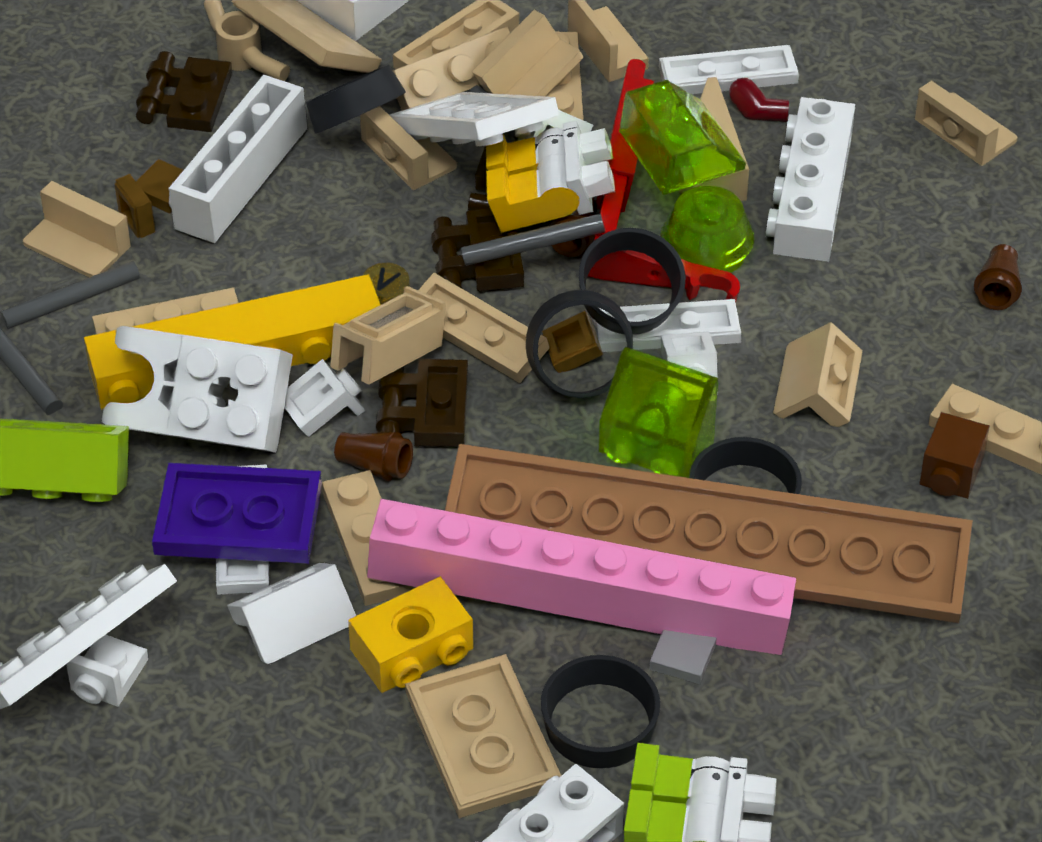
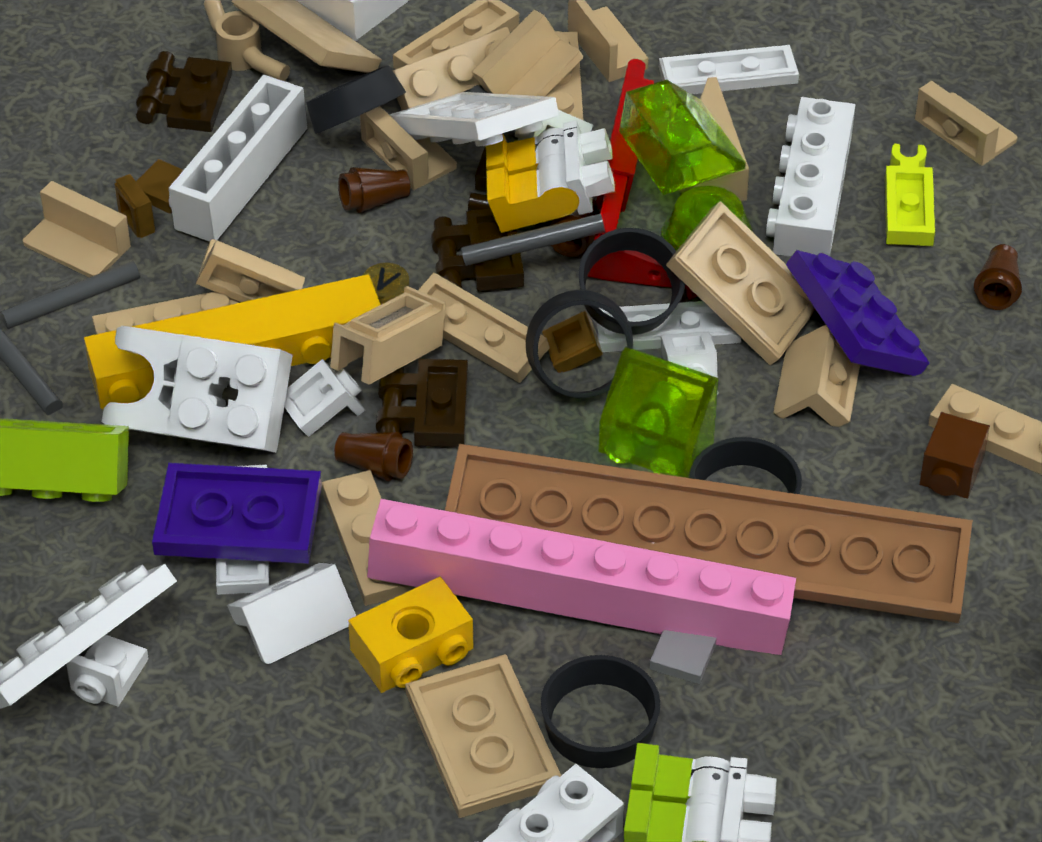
(243, 274): none -> tan panel
(370, 188): none -> reddish brown cone
(743, 282): none -> tan tile
(754, 104): dark red arm -> none
(858, 313): none -> dark purple plate
(909, 199): none -> neon yellow plate

